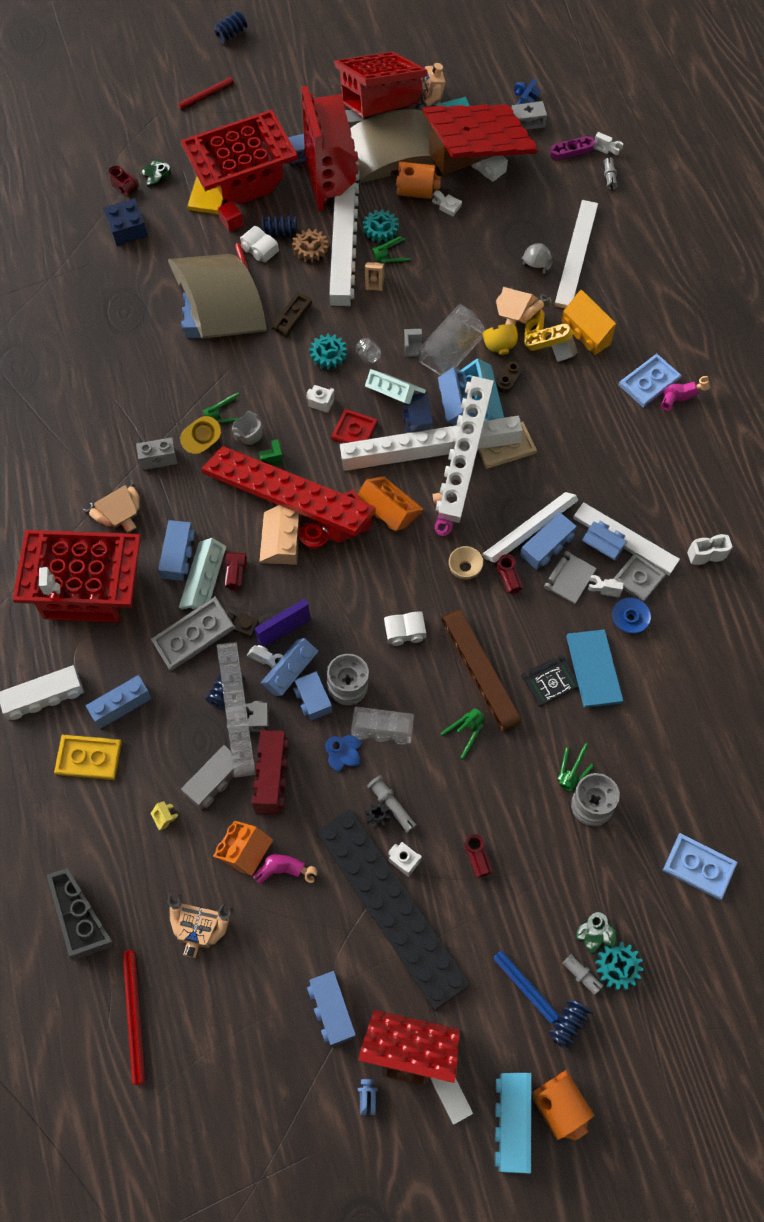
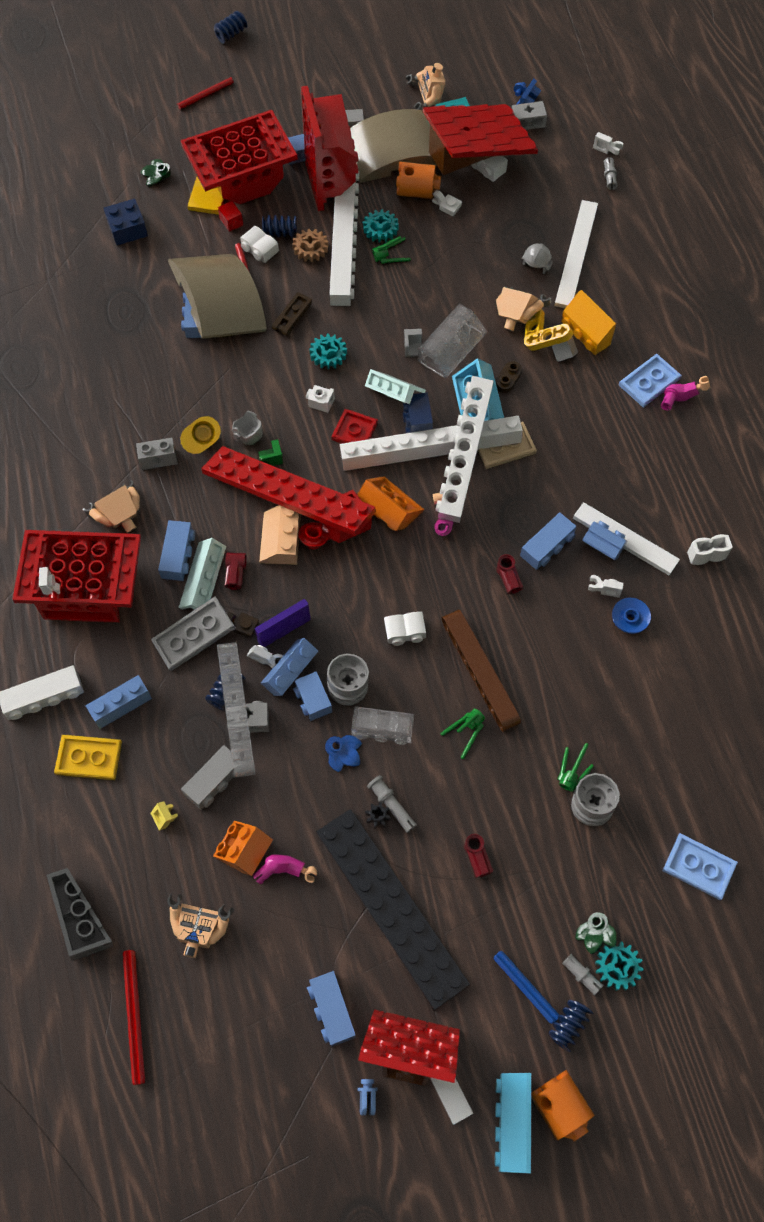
(122, 180): dark red piece -> none
(214, 413): green plant -> none
(269, 770): dark red wedge -> none
(368, 350): clear head -> none
(374, 276): light nougat slope -> none
(379, 82): red wedge -> none
(407, 865): white brick -> none
(452, 388): medium blue brick -> none
(465, 555): tan piece -> none
(501, 339): yellow cylinder -> none
(530, 527): white tile -> none
(550, 680): black piece -> none
(561, 151): magenta beam -> none
(570, 577): light grey piece -> none
(594, 668): dark azure tile -> none
(639, 577): light grey tile -> none

